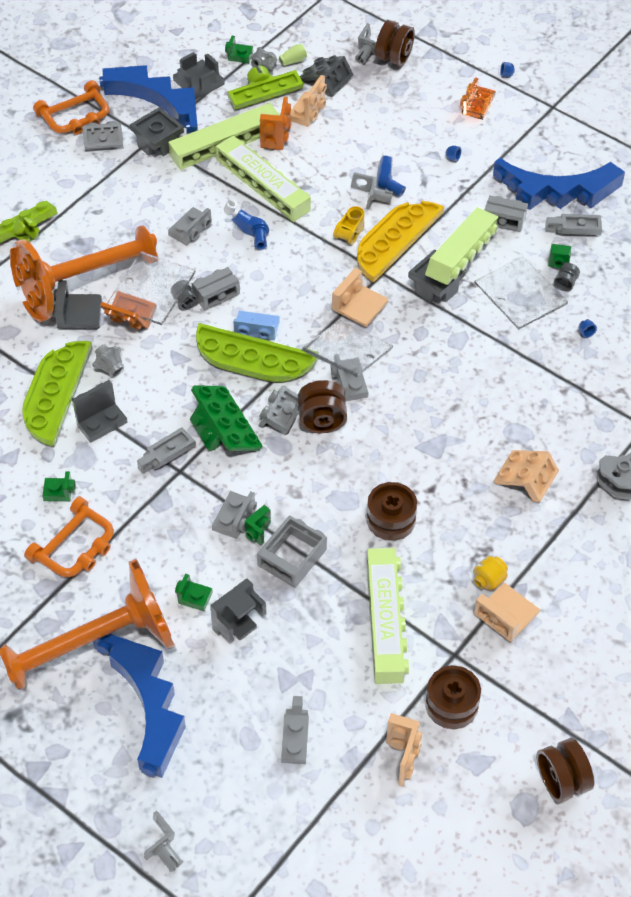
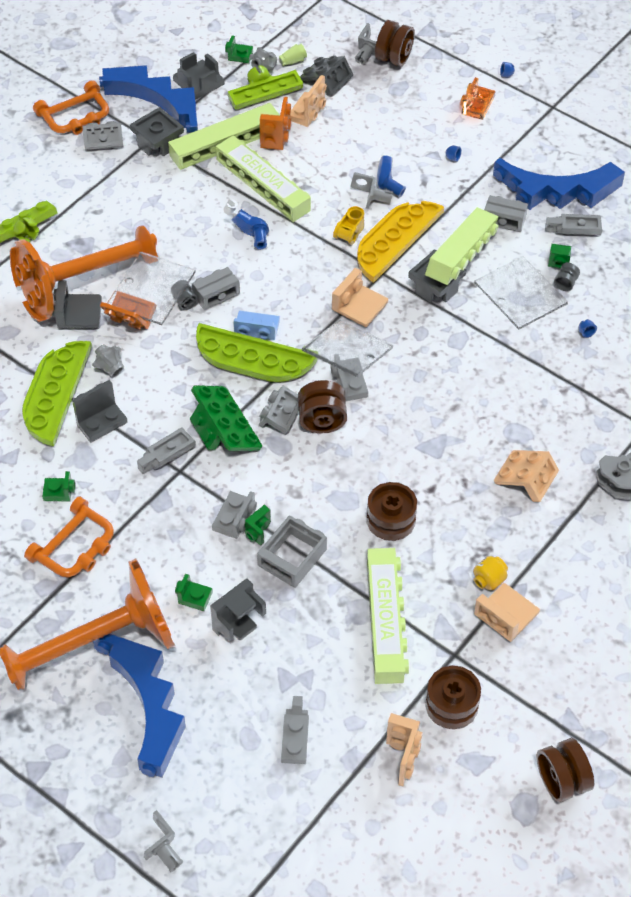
(190, 225): light grey bracket -> none

